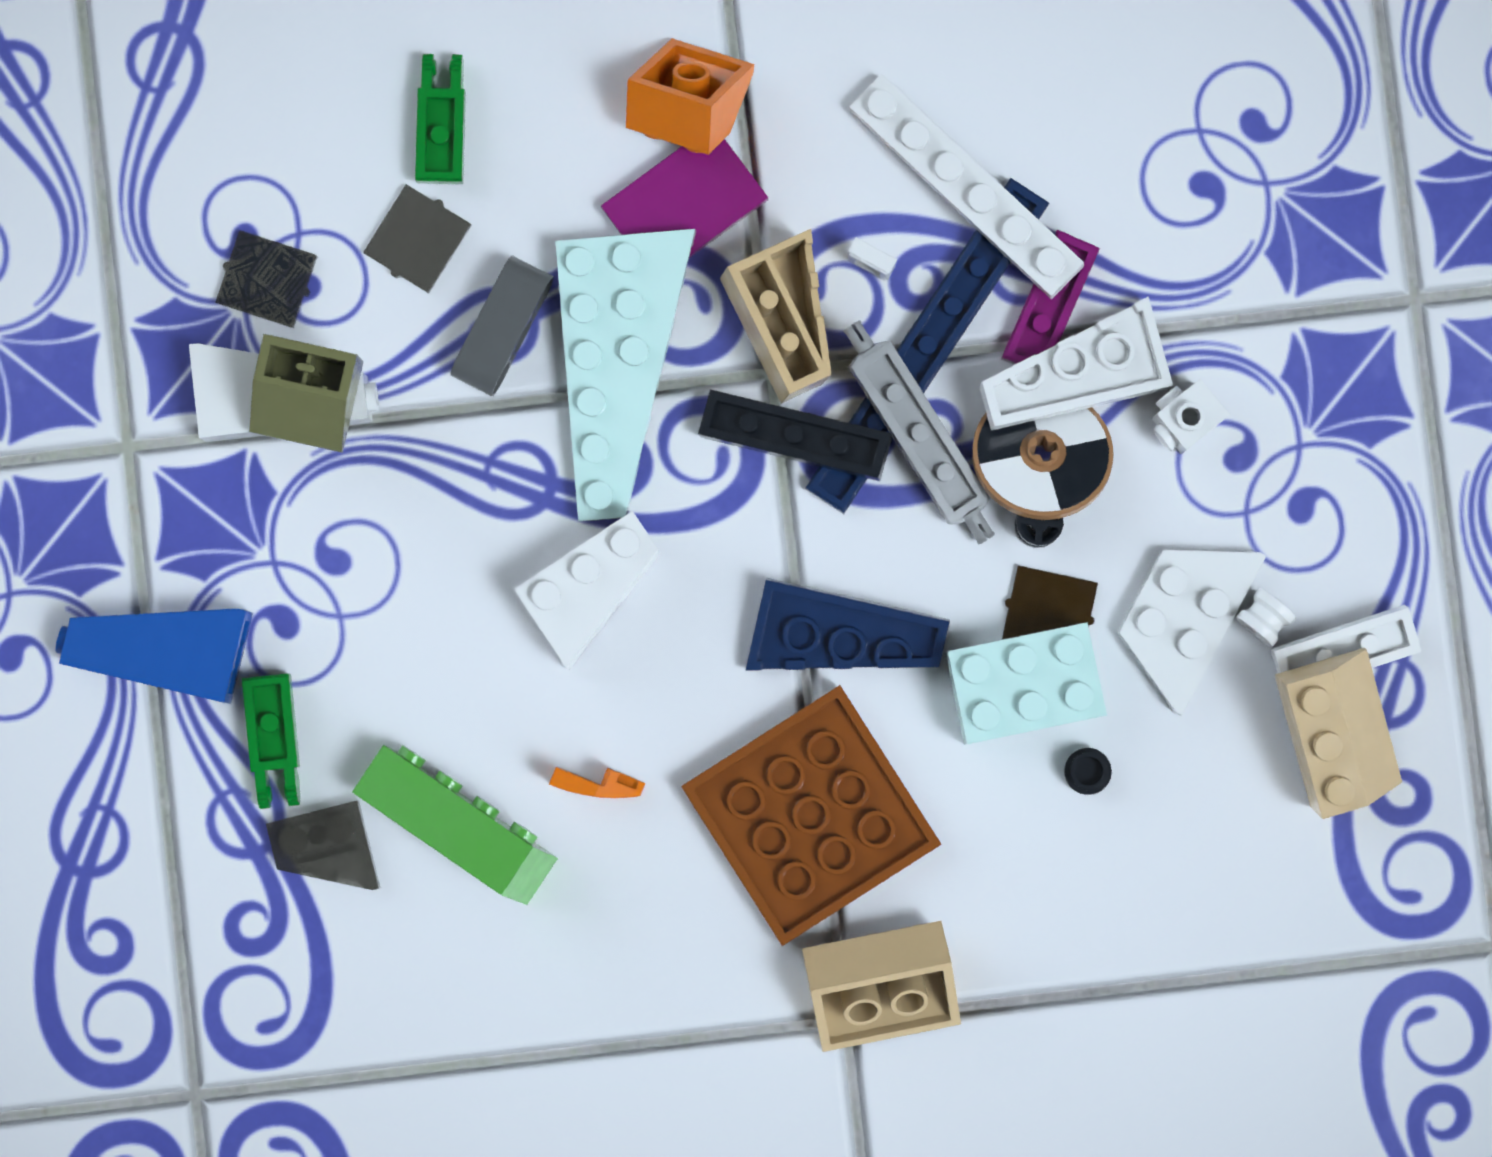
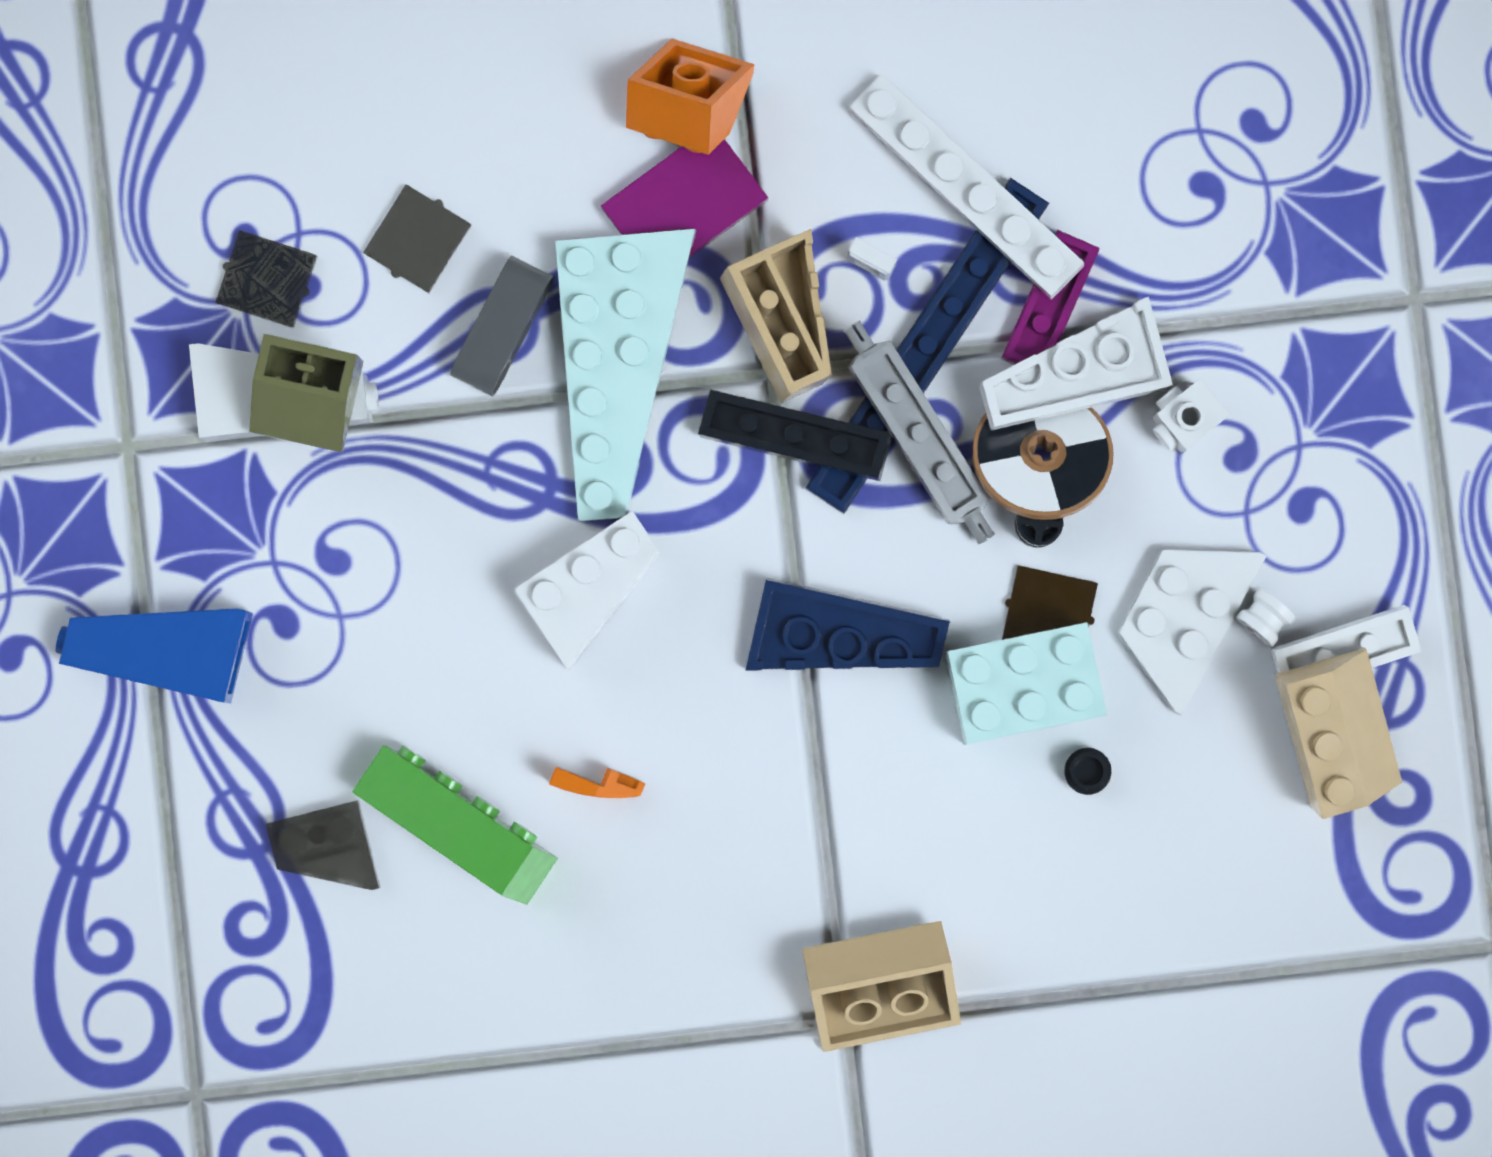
(272, 735): green hinge -> none
(440, 125): green hinge -> none
(811, 815): dark orange plate -> none

